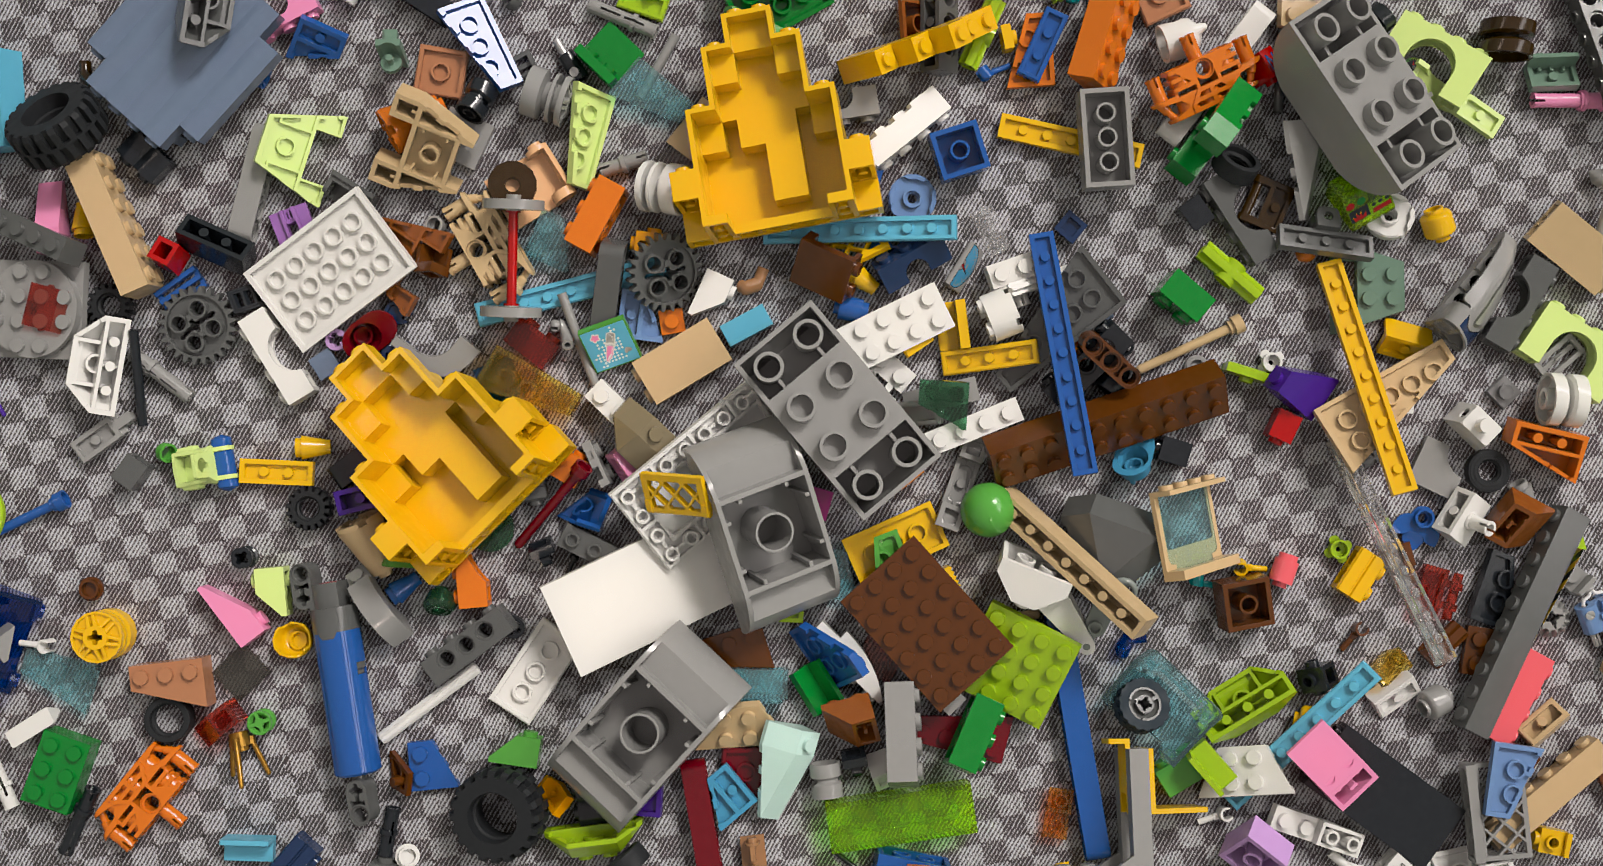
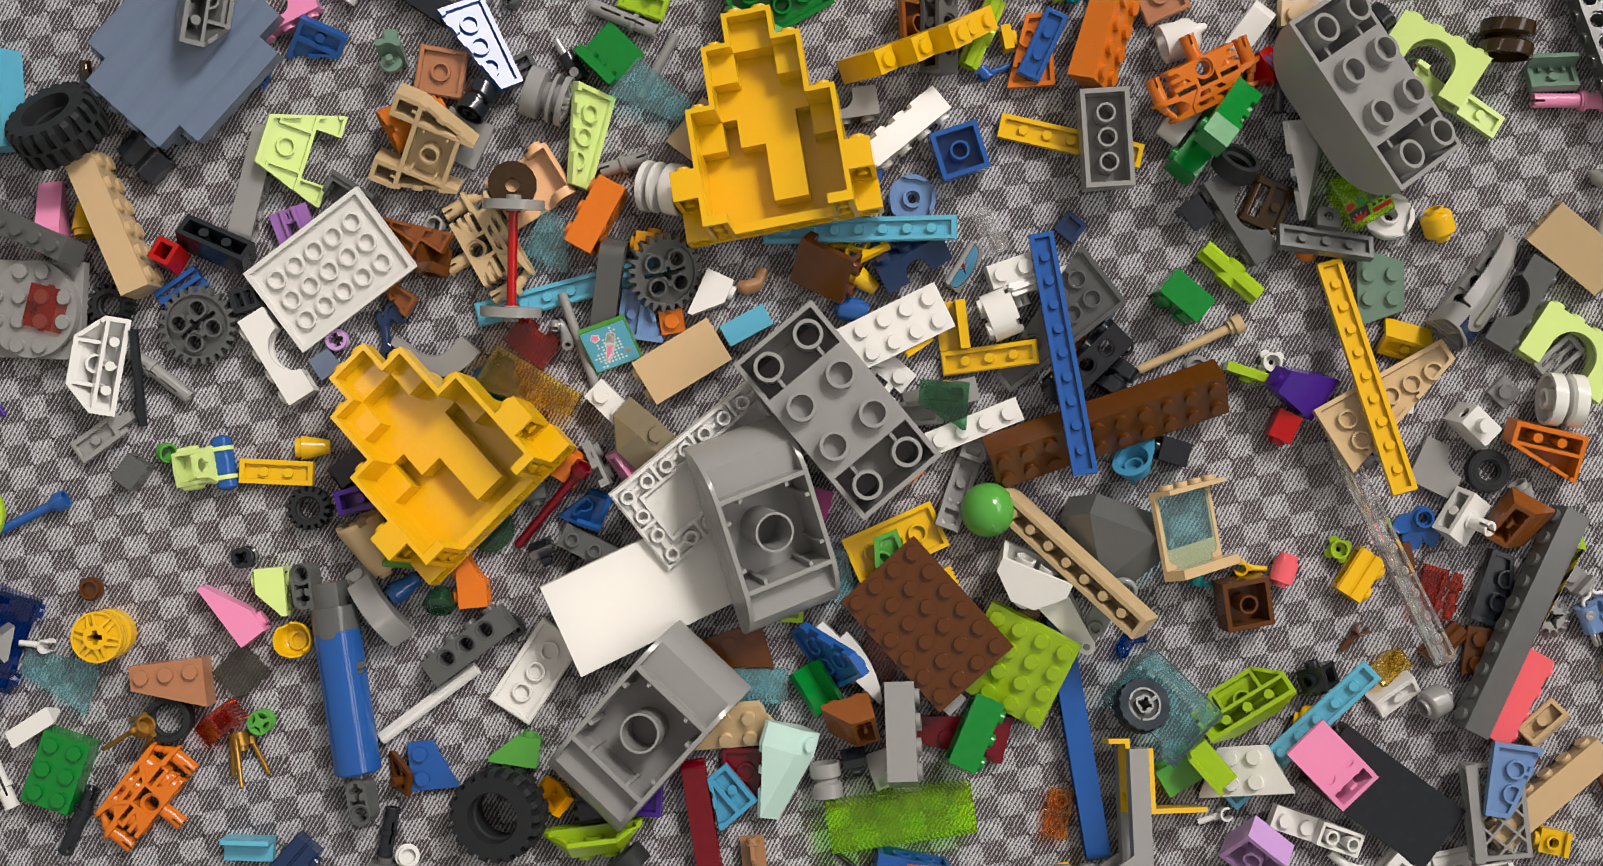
(141, 727): none -> pearl gold plant
(373, 328): dark red piece -> none
(683, 480): yellow window -> none
(1114, 369): reddish brown beam -> none

